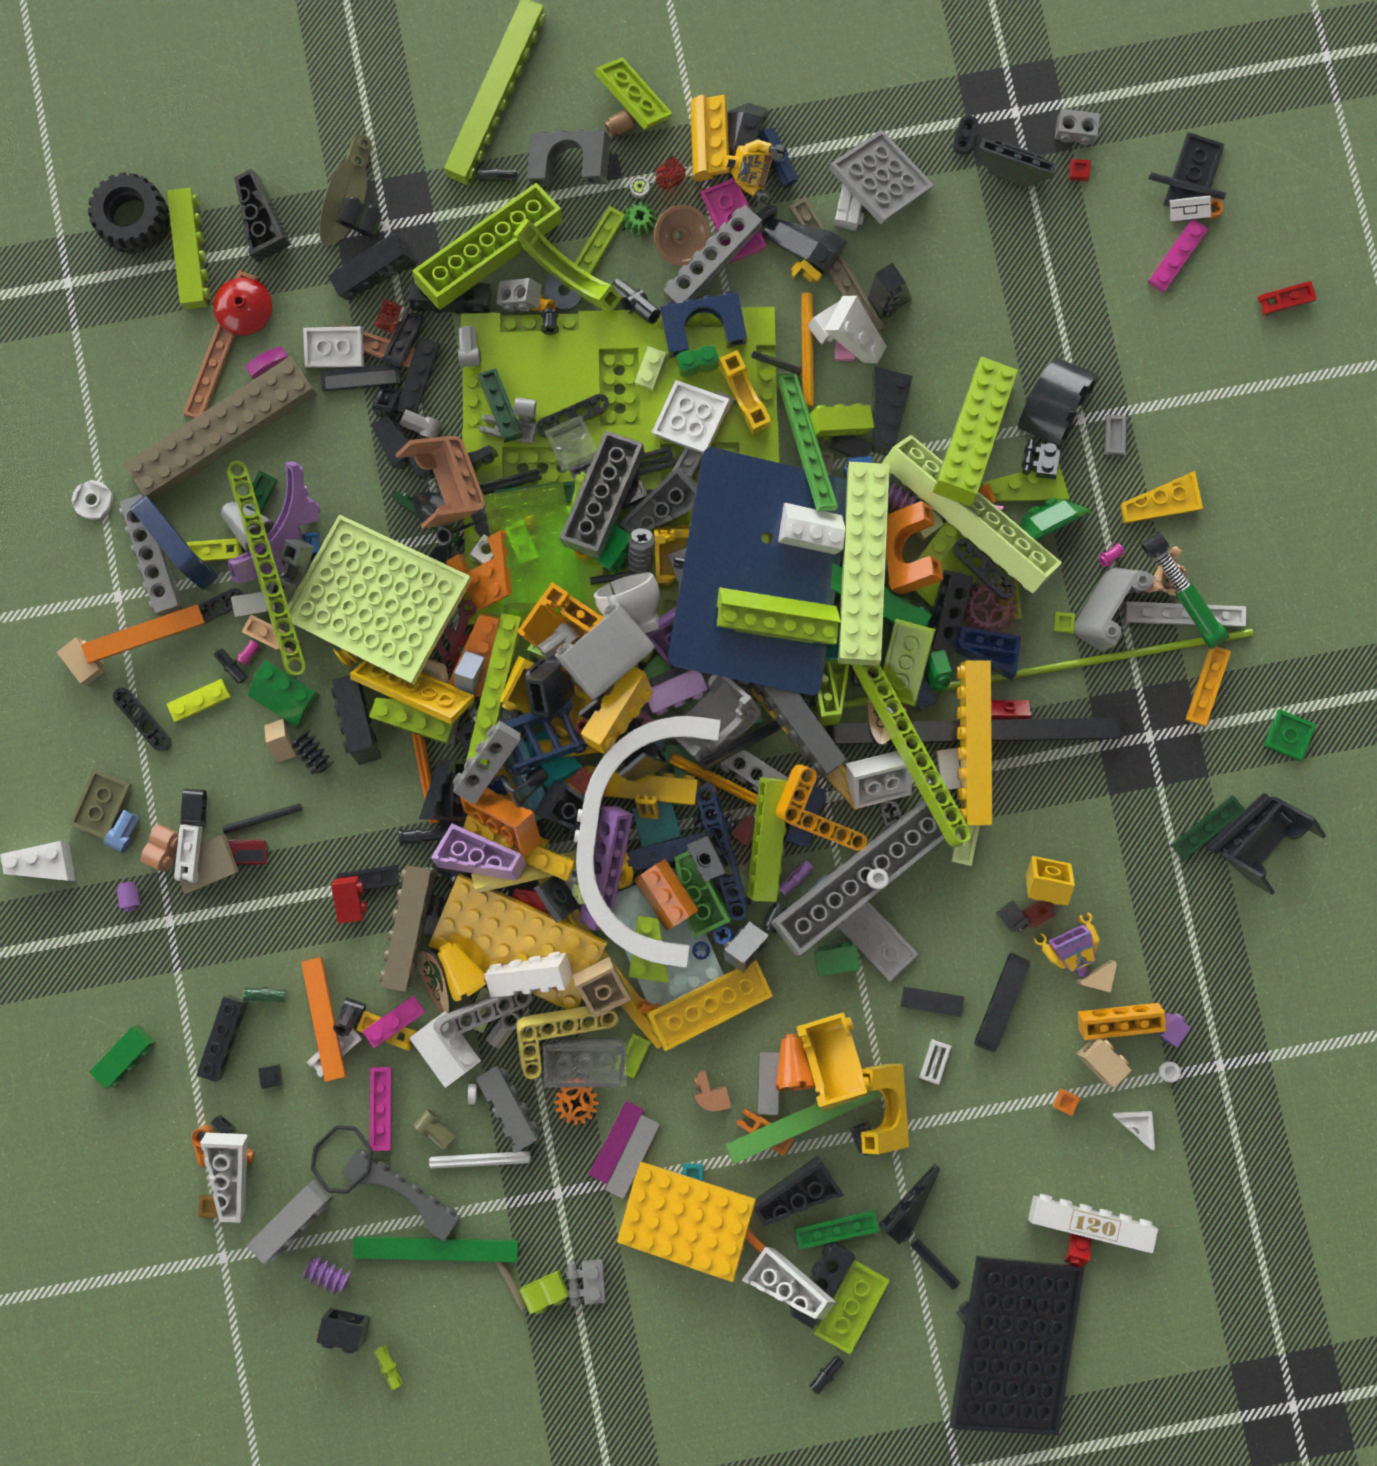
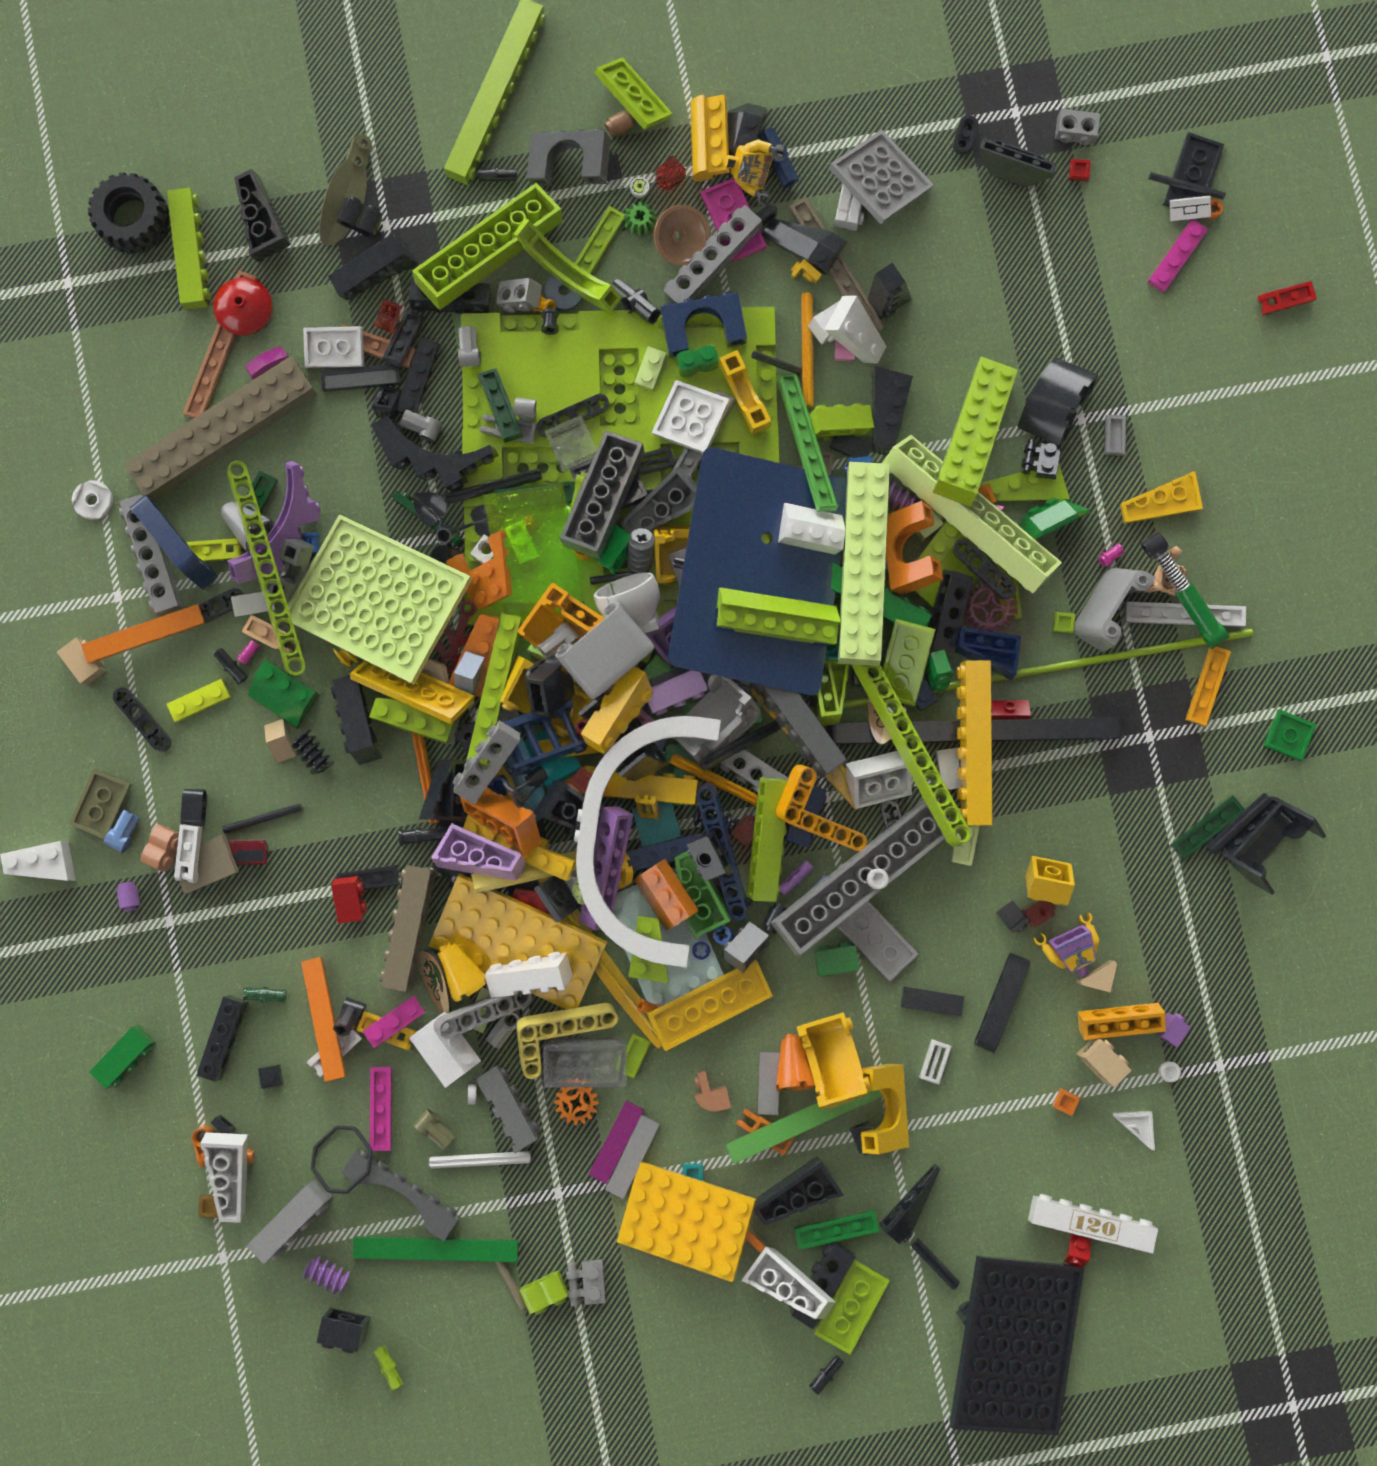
(433, 915): black axle -> none
(453, 474): nougat windscreen -> none
(601, 987): tan brick -> none

